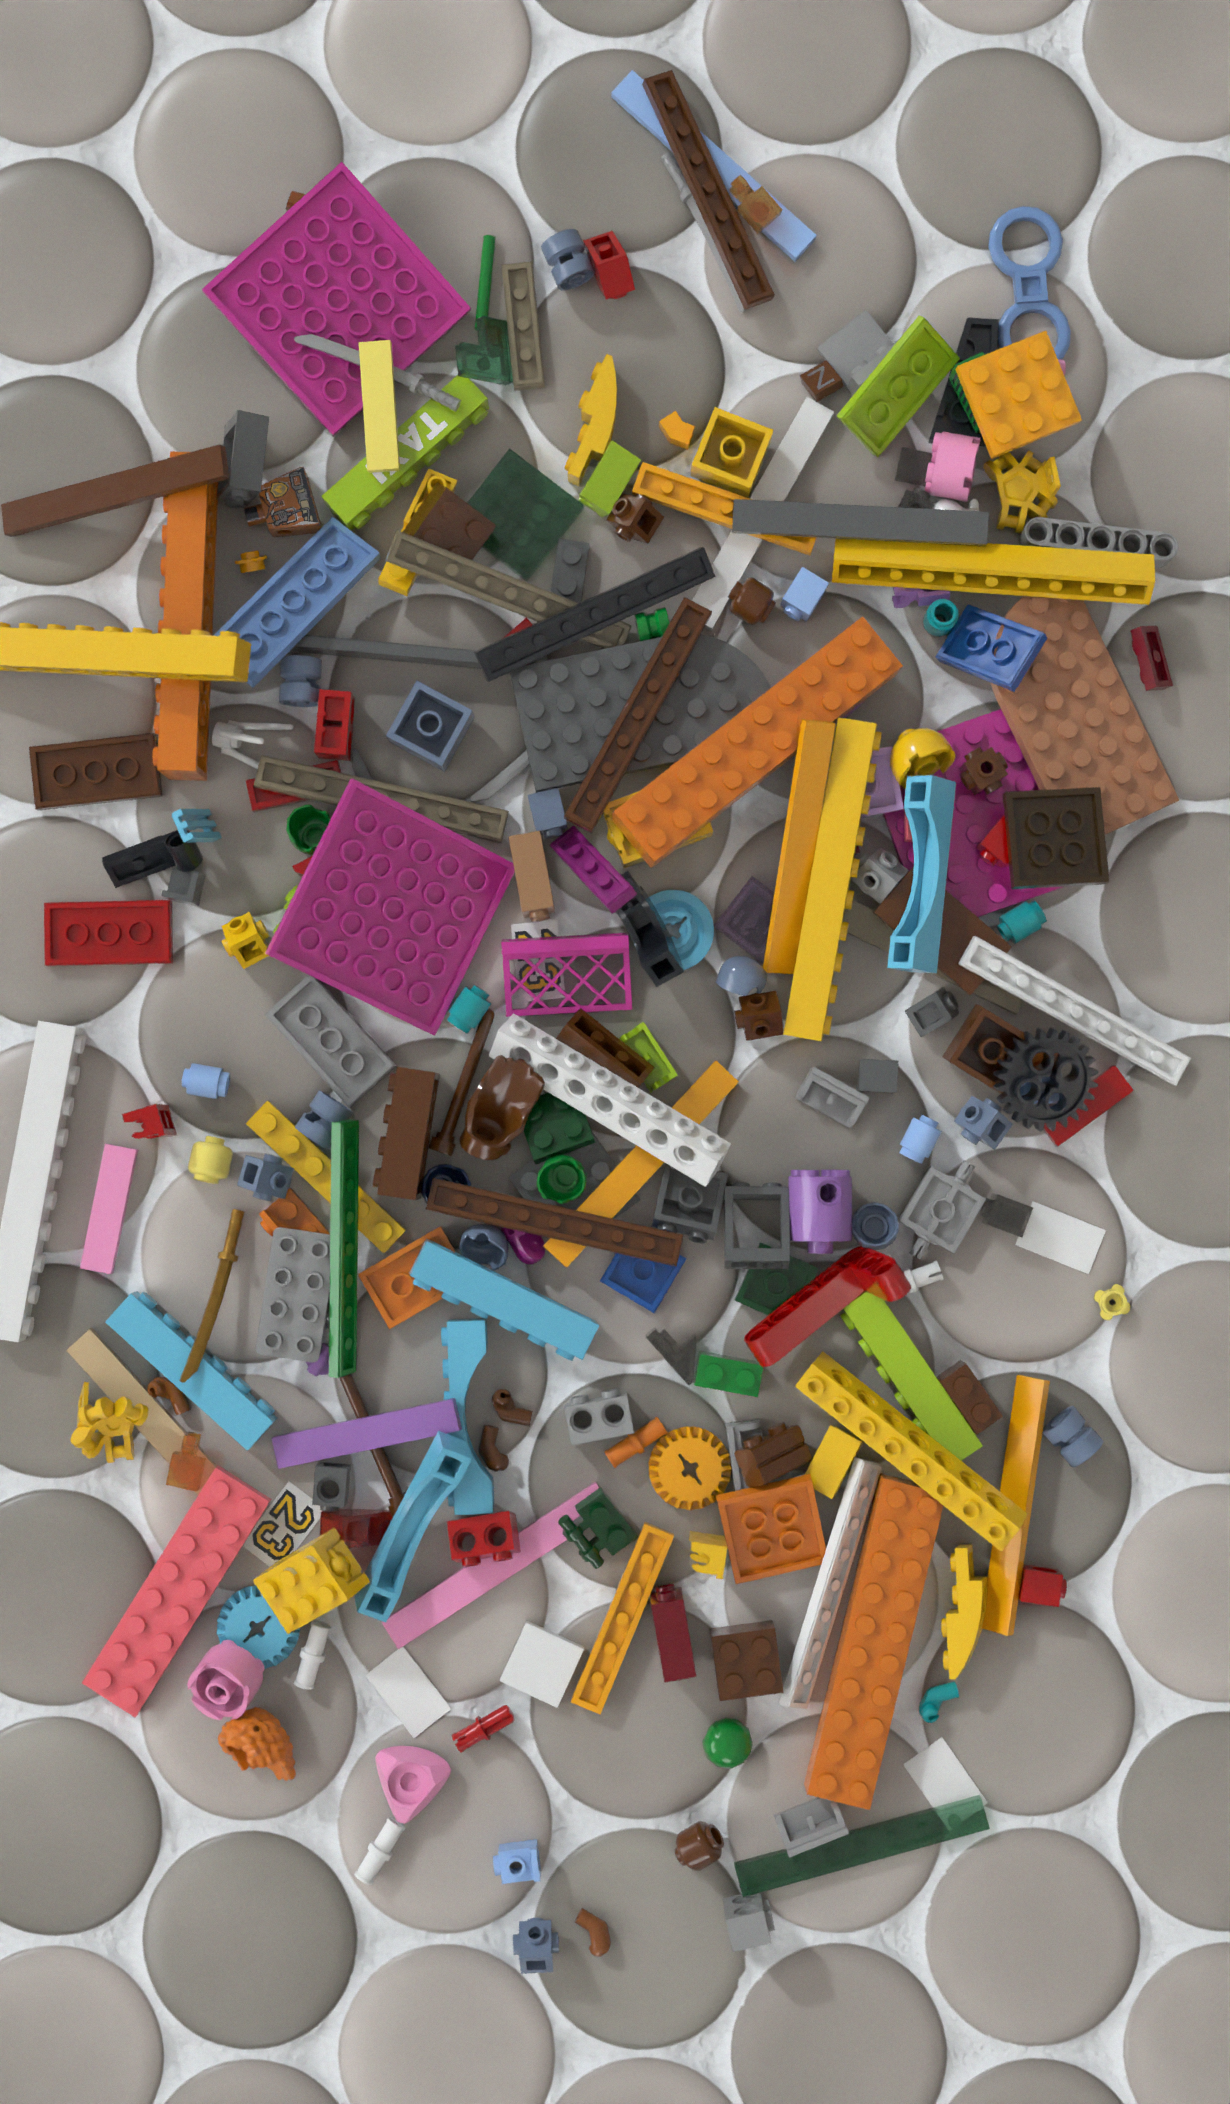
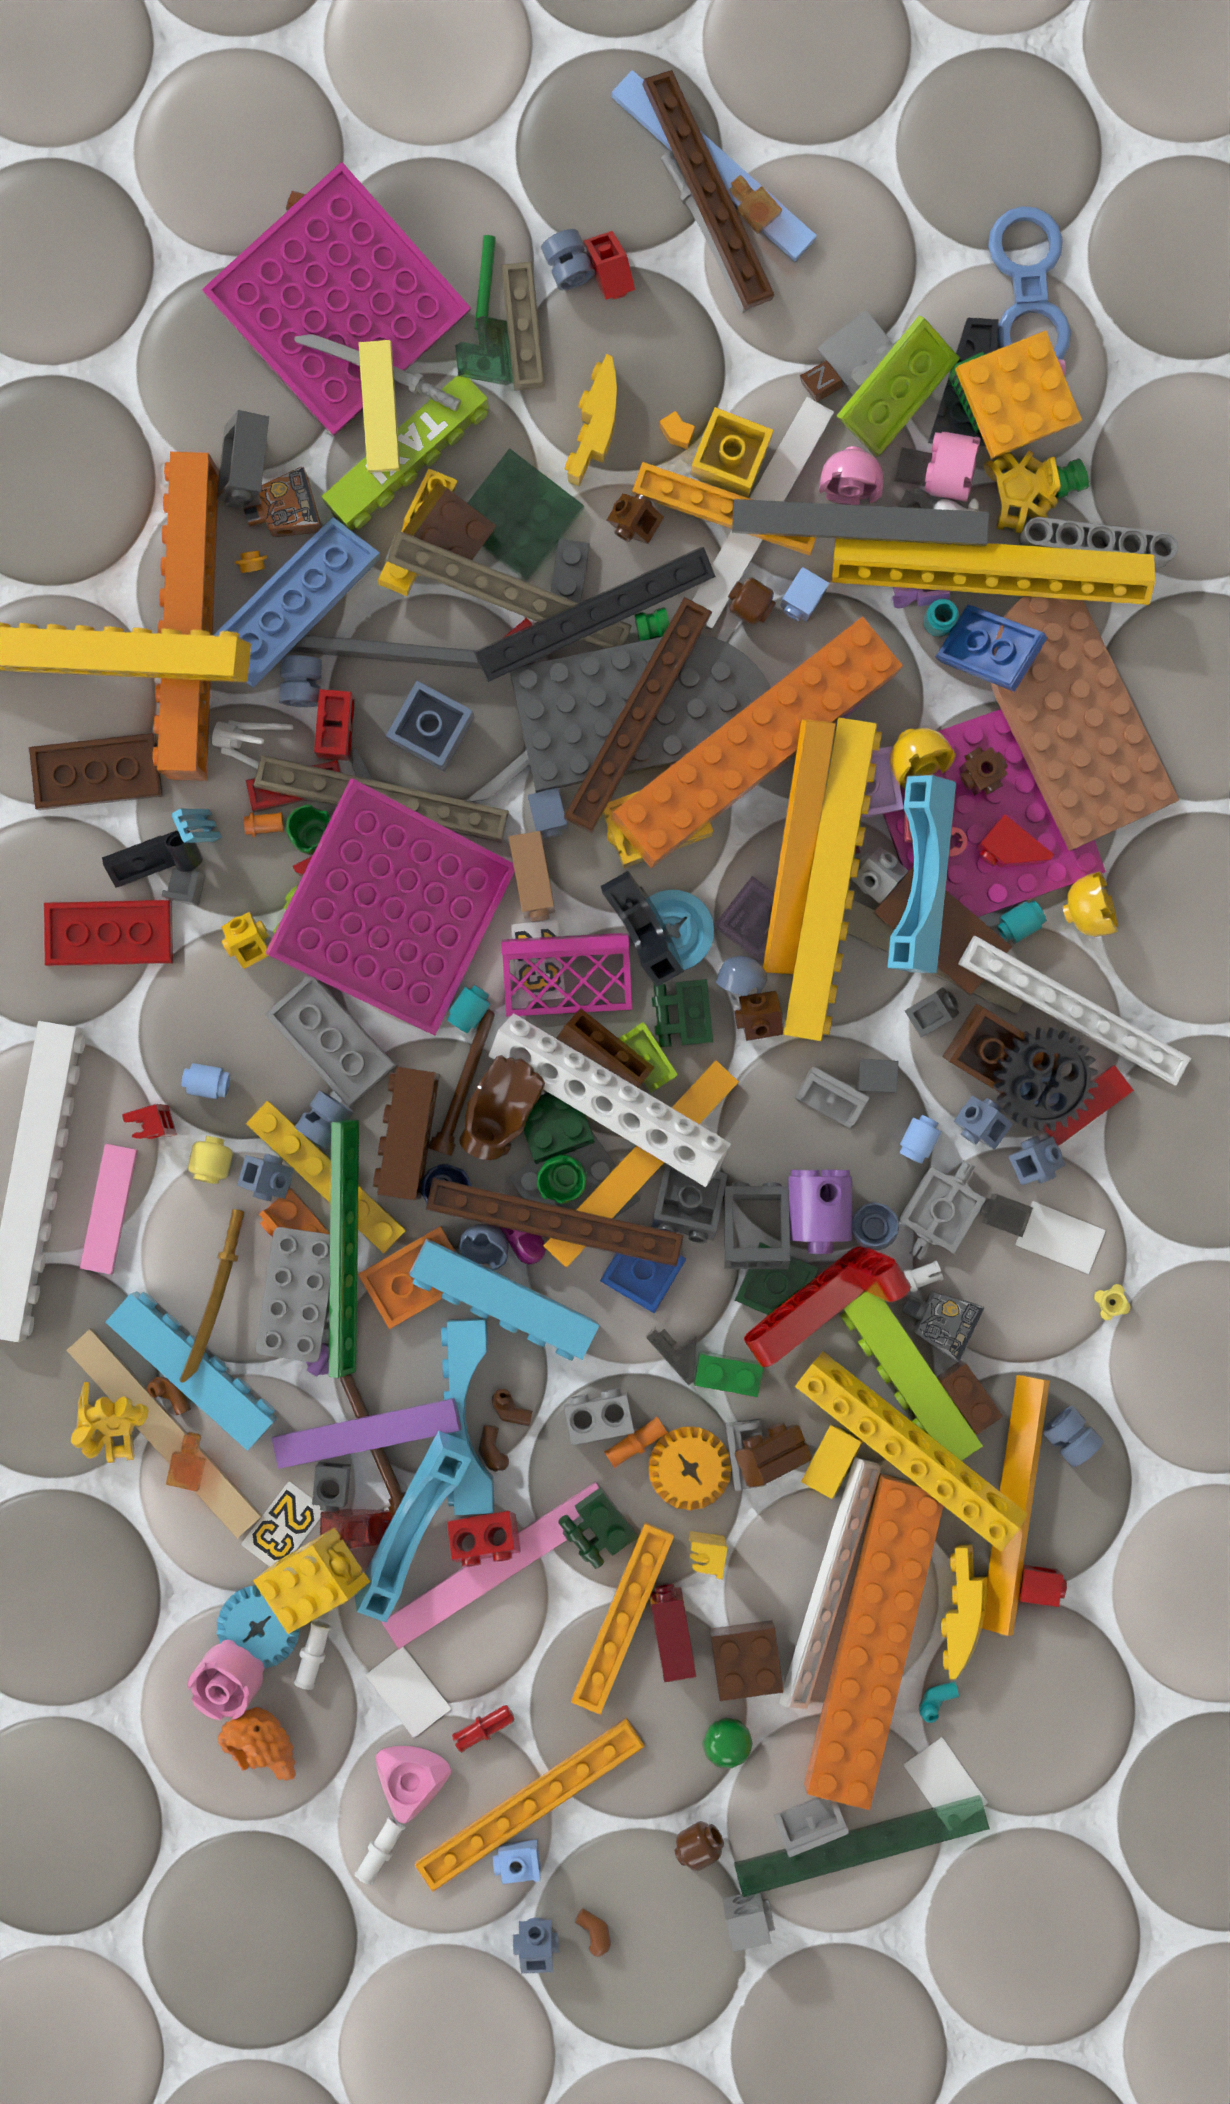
(115, 490): reddish brown tile -> none
(176, 1591): coral plate -> none
(263, 823): none -> orange pin
(529, 1804): none -> light orange tile
(541, 1664): white tile -> none
(593, 869): magenta tile -> none
(609, 479): lime hinge -> none
(693, 1013): none -> dark green plate
(772, 1528): orange plate -> none
(851, 477): none -> bright pink cylinder
(944, 1321): none -> torso
(962, 840): none -> coral bush
(1037, 1160): none -> sand blue brick
(1055, 838): dark brown plate -> none
(1072, 478): none -> green wheel
(1091, 906): none -> yellow cylinder
(1151, 658): dark red plate -> none

